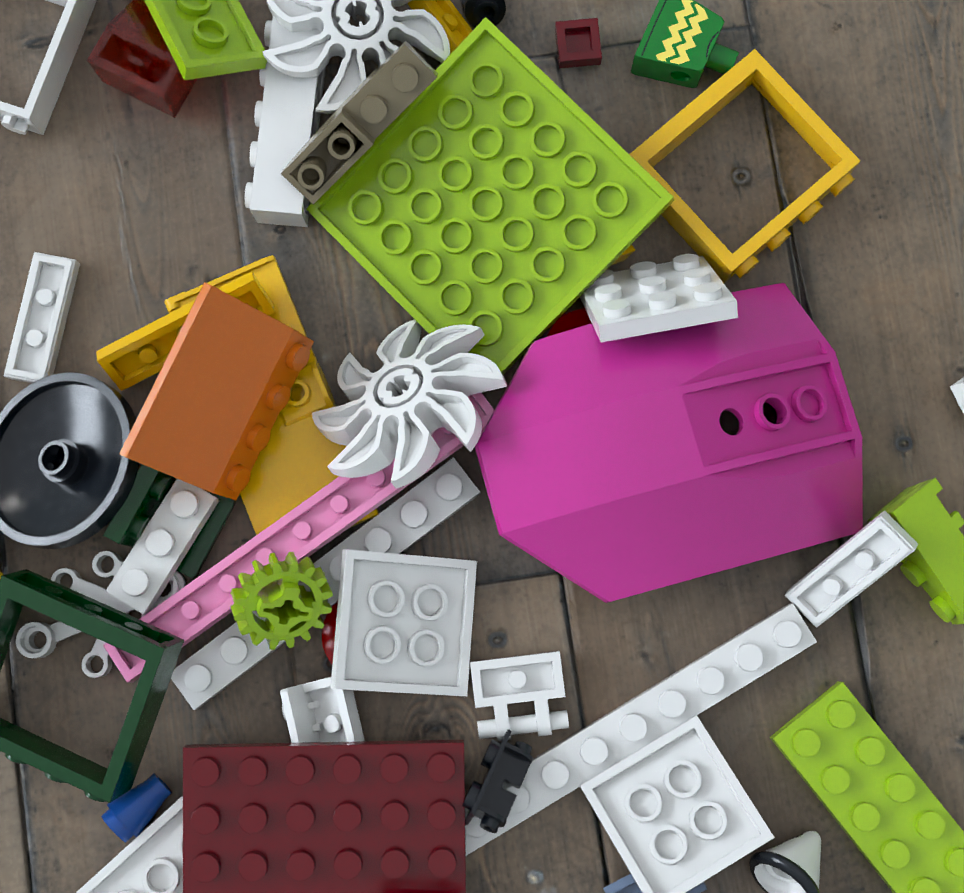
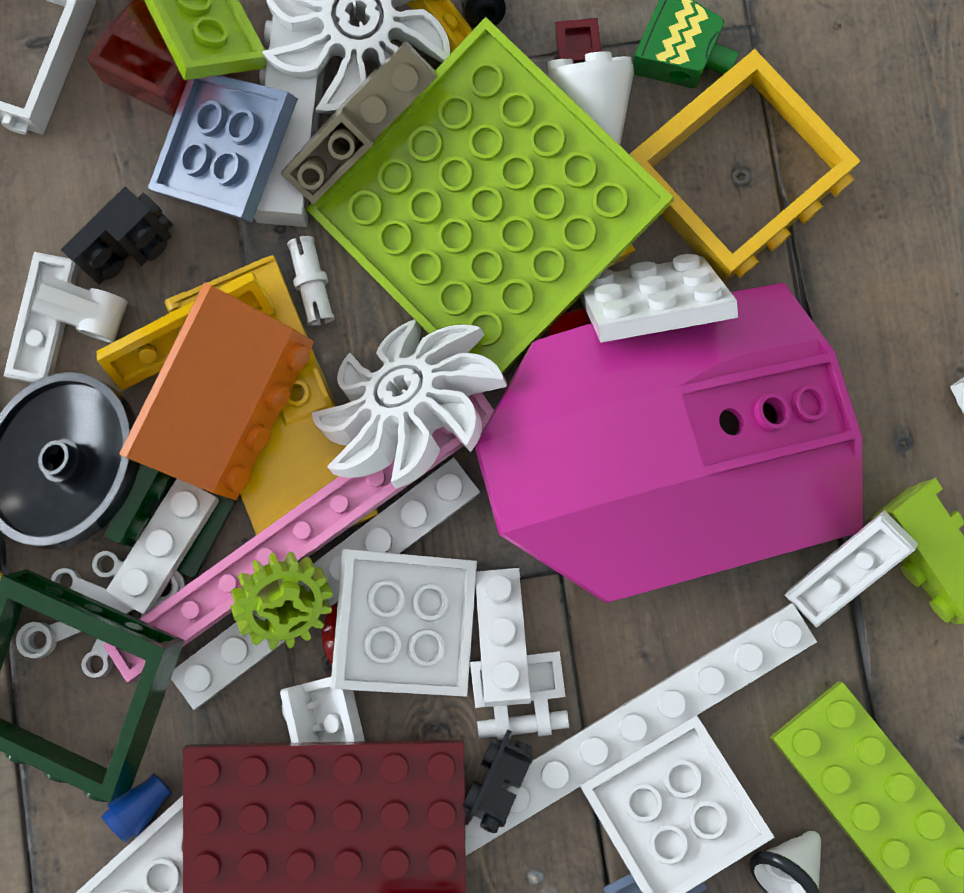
(90, 311): none -> white piece
(118, 230): none -> black plate
(223, 145): none -> sand blue plate
(310, 281): none -> white pin
(502, 638): none -> white plate
(598, 87): none -> white cone

